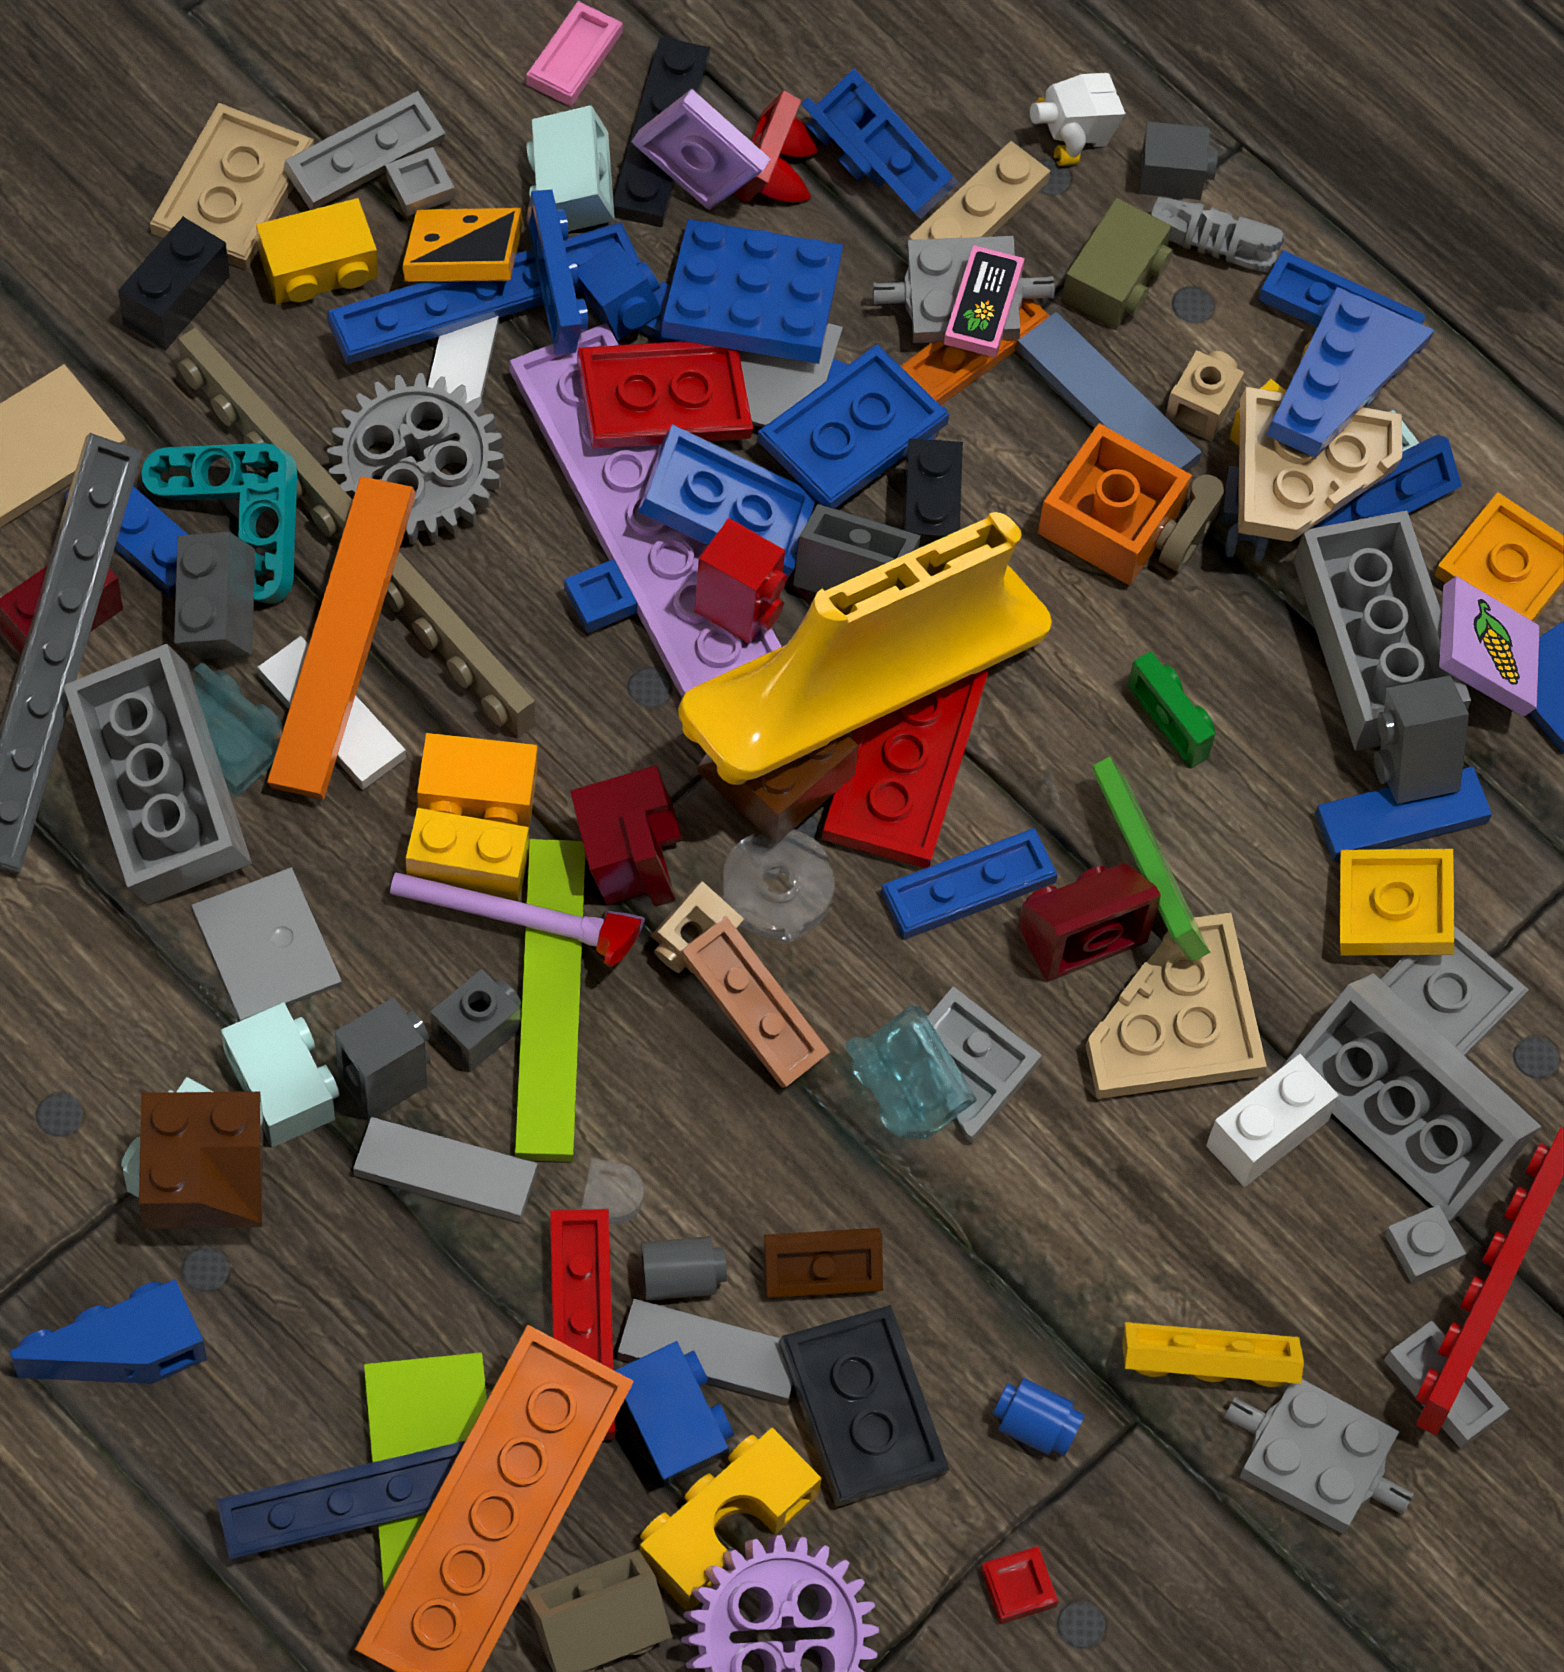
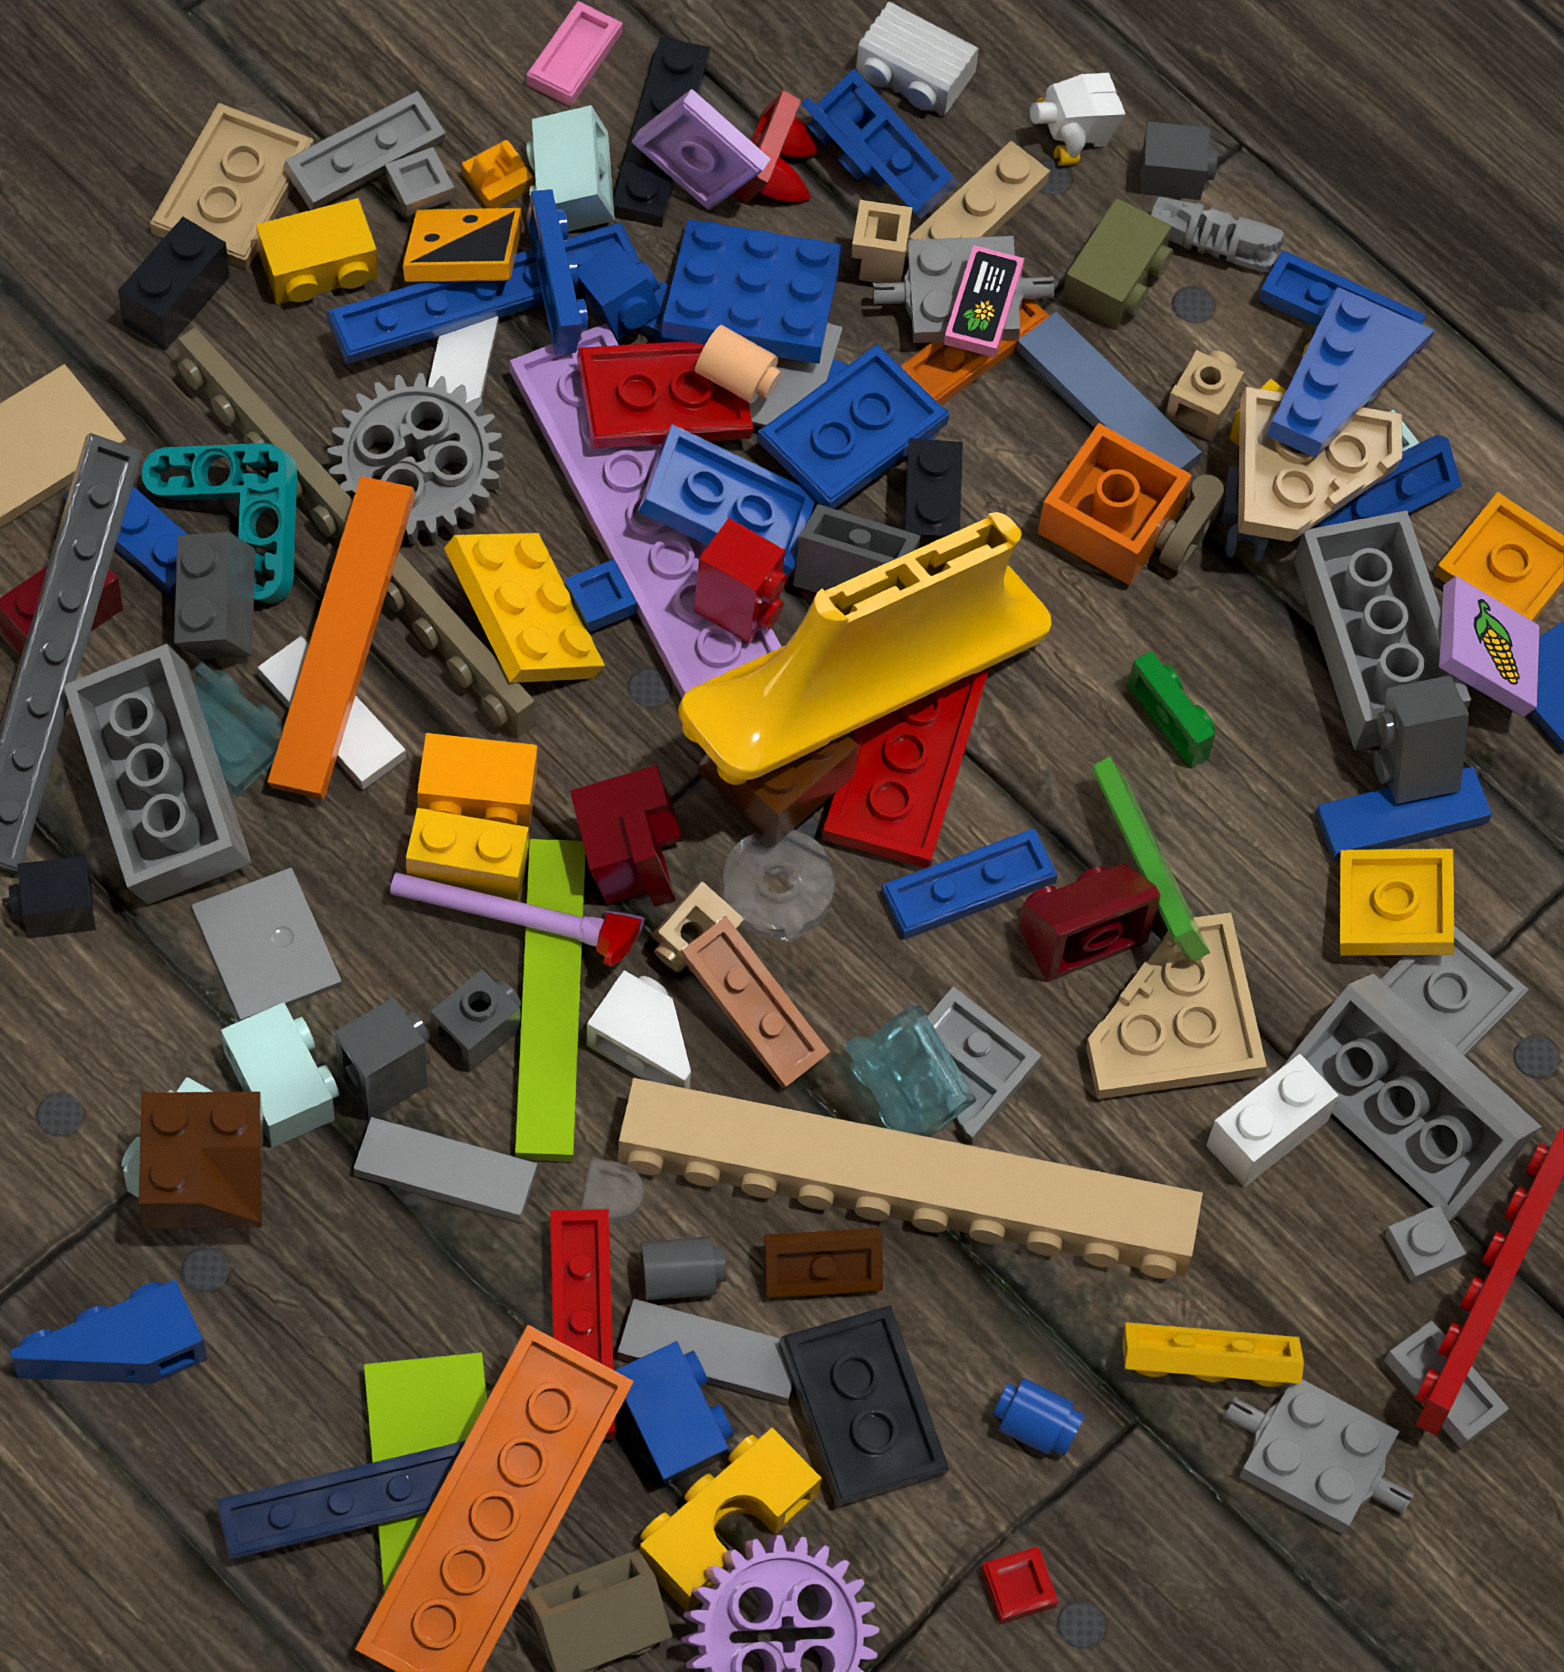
(53, 897): none -> black brick
(497, 175): none -> light orange tile
(524, 607): none -> yellow plate
(641, 1031): none -> white slope
(738, 365): none -> light nougat brick
(881, 241): none -> tan brick
(909, 1179): none -> tan brick
(916, 59): none -> white brick

